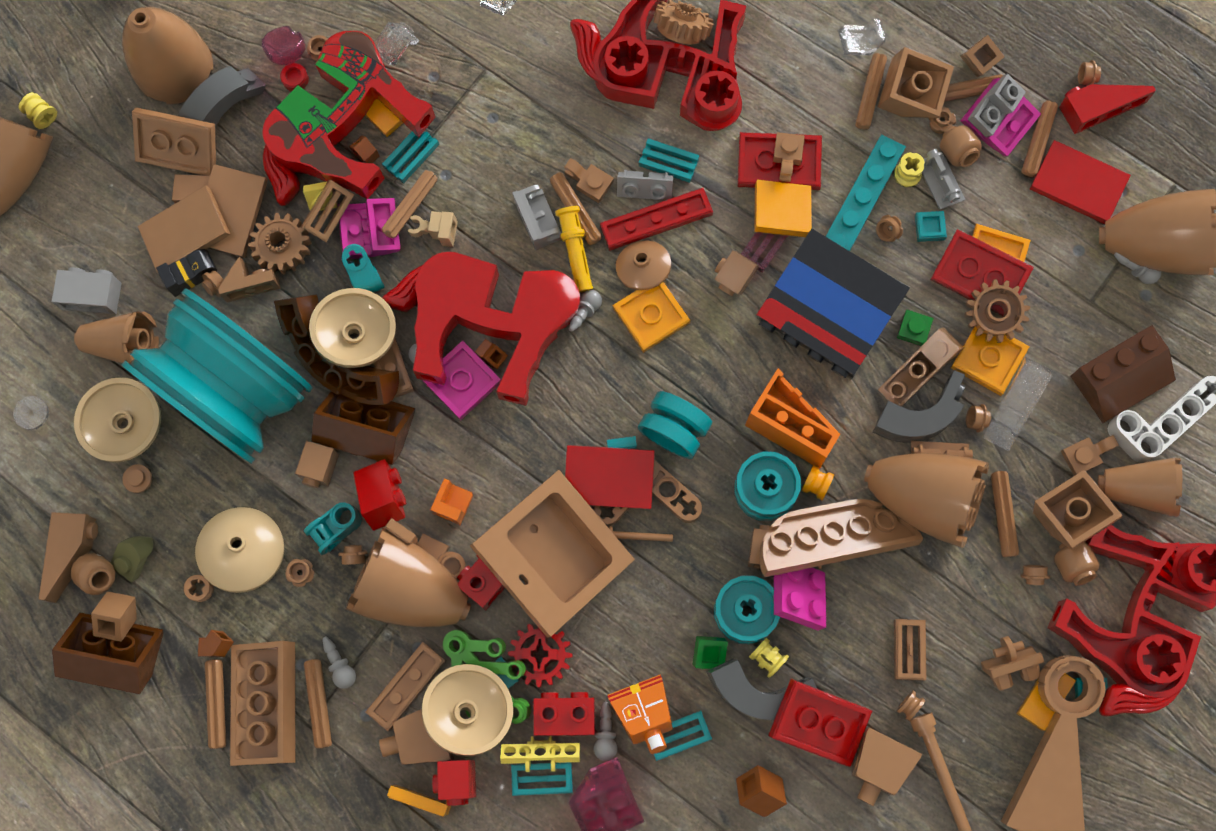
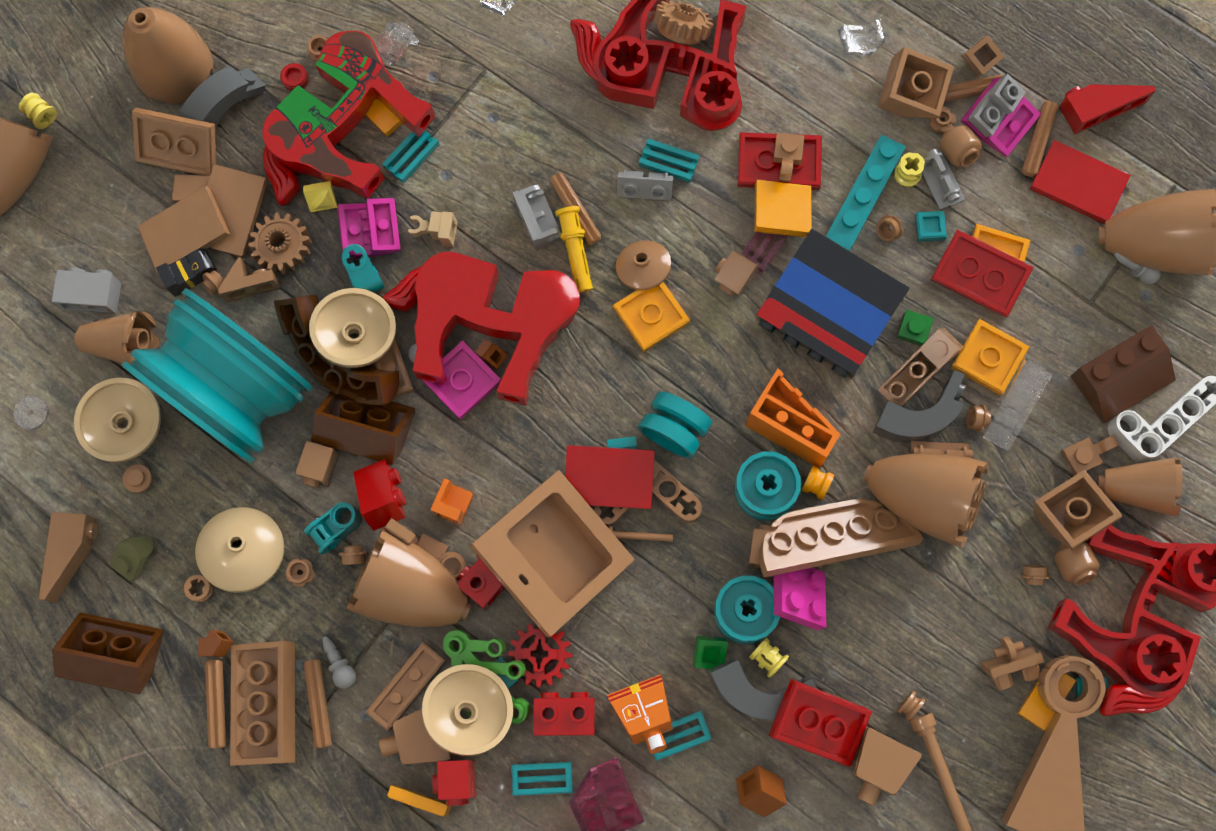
(93, 574): medium nougat head -> none
(114, 616): medium nougat brick -> none
(283, 45): clear pink hair -> none
(317, 206): medium nougat tile -> none
(364, 150): dark orange piece -> none
(409, 204): medium nougat axle -> none
(549, 745): light yellow piece -> none
(589, 302): light grey bar -> none
(591, 182): medium nougat plate -> none
(605, 747): light grey bar -> none
(656, 219): red tile -> none
(871, 91): medium nougat axle -> none
(898, 623): medium nougat tile -> none
(1004, 514): medium nougat axle -> none
(1008, 300): medium nougat gear -> none
(1089, 73): medium nougat plate -> none

